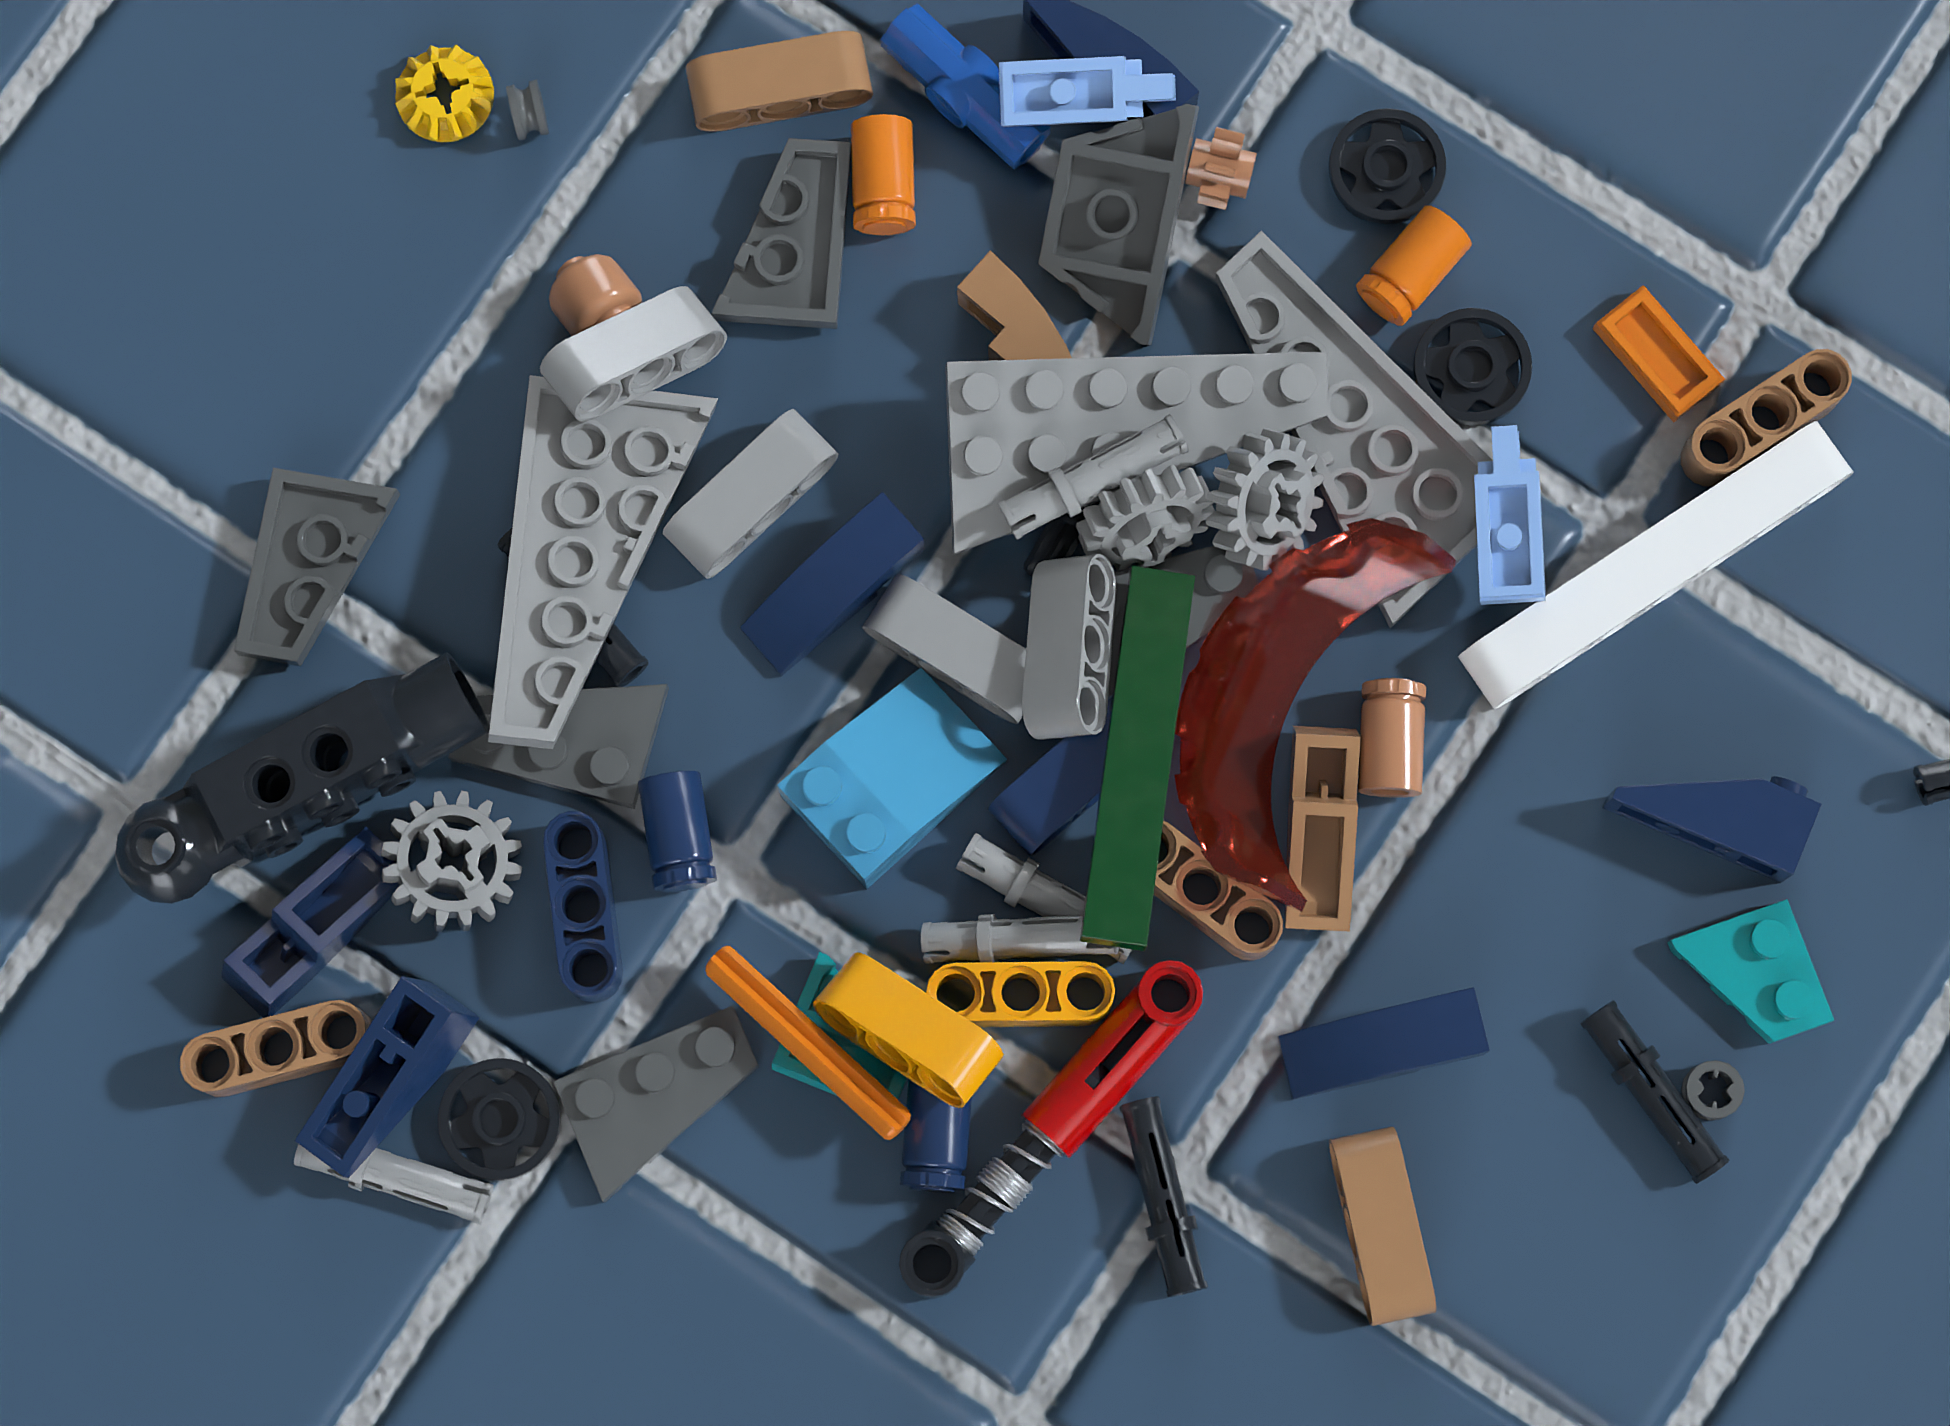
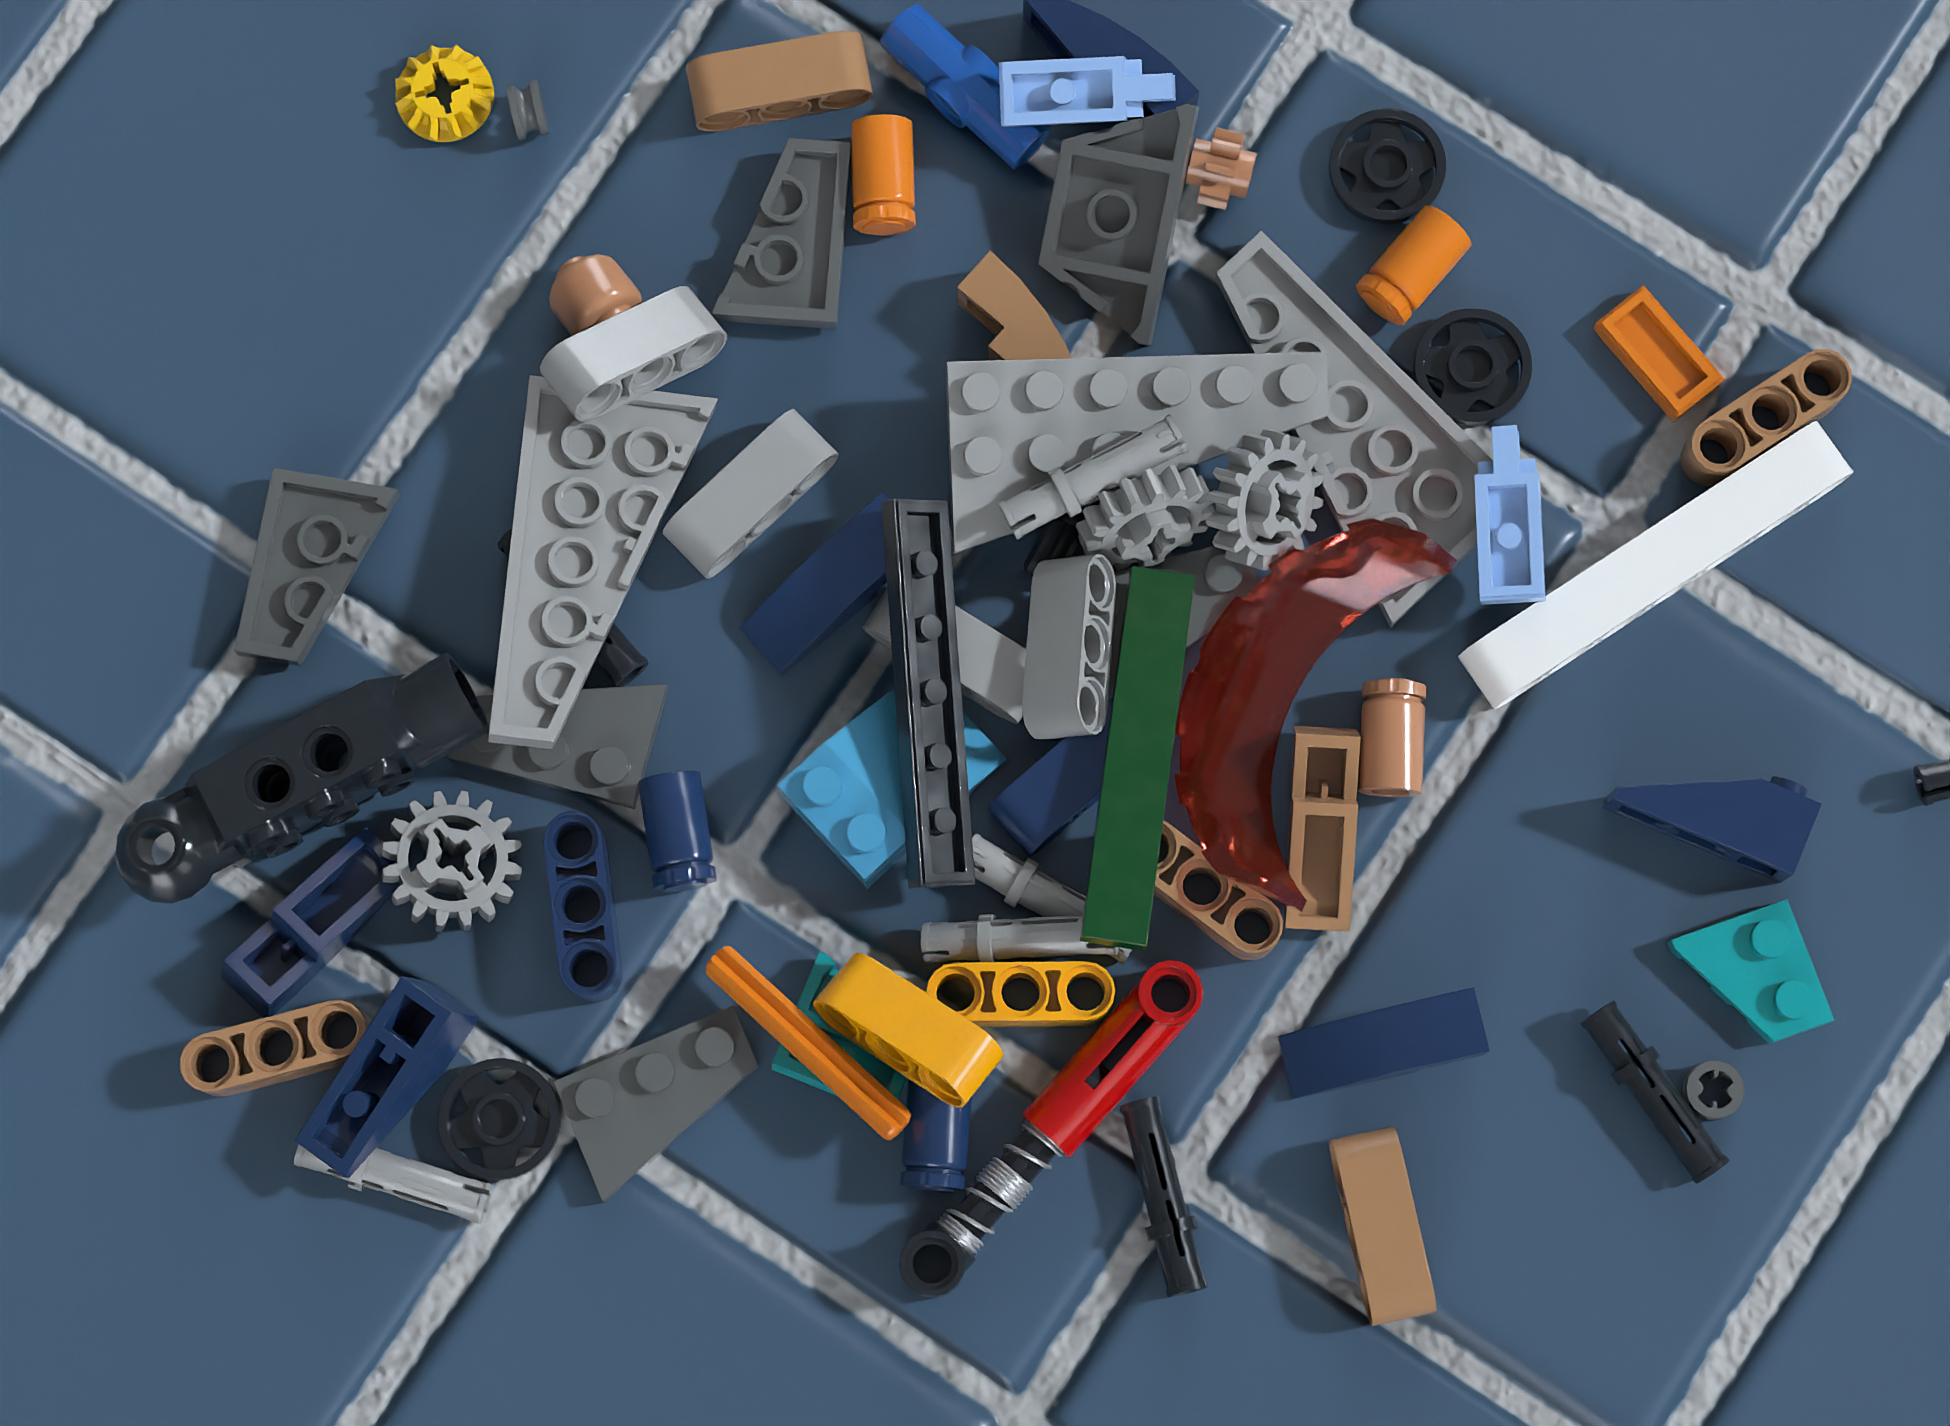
(928, 693): none -> black tile

